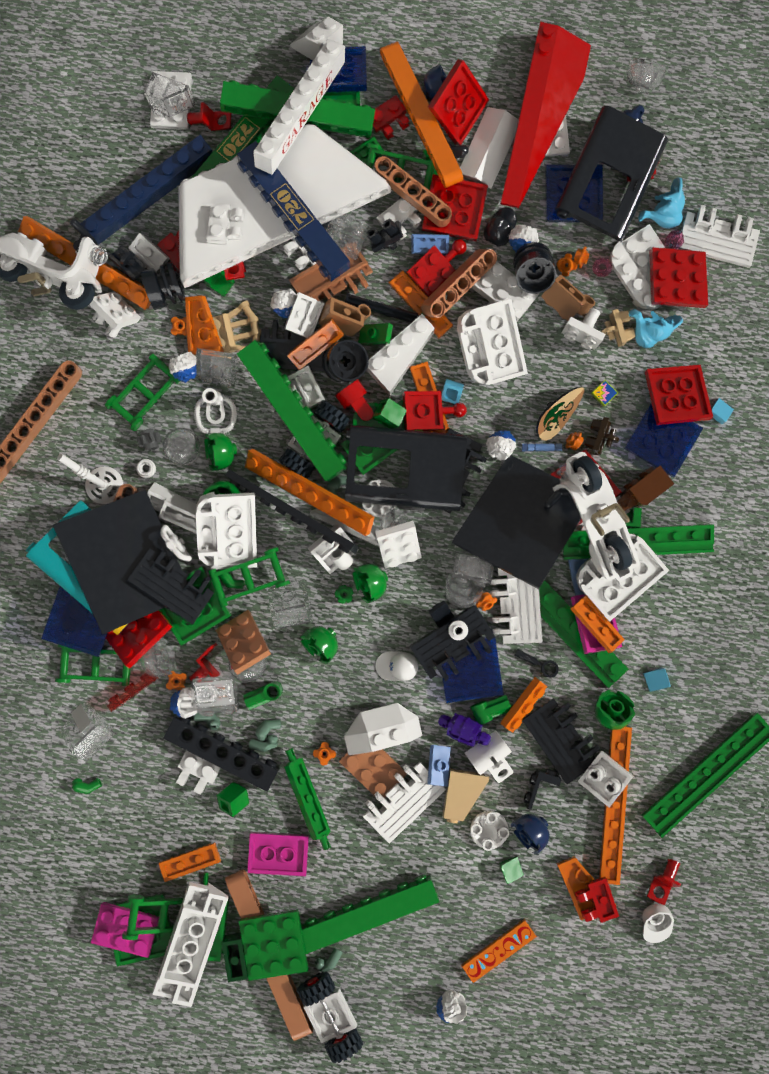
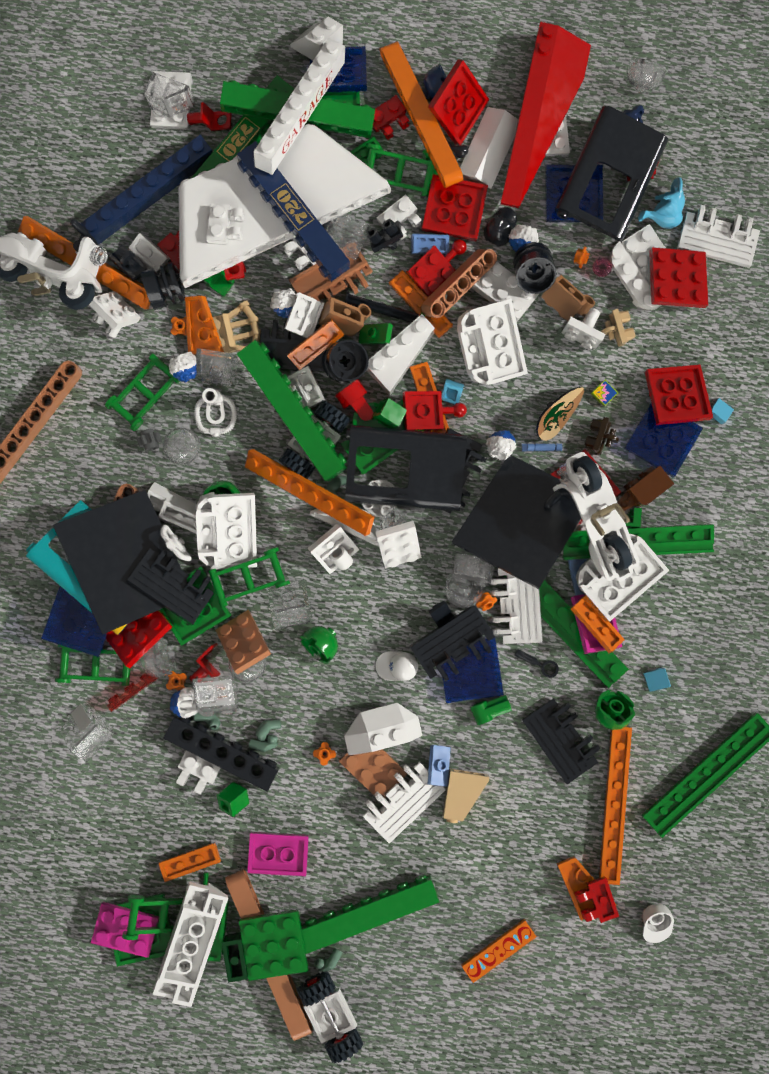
(85, 788): green arm -> none
(98, 482): white dish -> none
(142, 464): white plate -> none
(219, 450): green cylinder -> none
(229, 582): green arm -> none
(261, 695): green piece -> none
(297, 516): black plate -> none
(307, 799): green plate -> none
(343, 599): green plate -> none
(371, 581): green cylinder -> none
(415, 200): nougat beam -> none
(451, 630): white plate -> none
(452, 1007): white piece -> none
(464, 730): dark purple piece -> none
(489, 830): white dish -> none
(491, 757): white piece -> none
(511, 869): slope -> none
(523, 705): orange plate -> none
(532, 832): dark blue cylinder -> none
(548, 776): black bracket -> none
(561, 264): orange plate -> none
(574, 440): orange plate -> none
(605, 779): white plate -> none
(653, 329): medium azure piece -> none
(664, 881): red bracket -> none
(674, 239): clear pink plate -> none

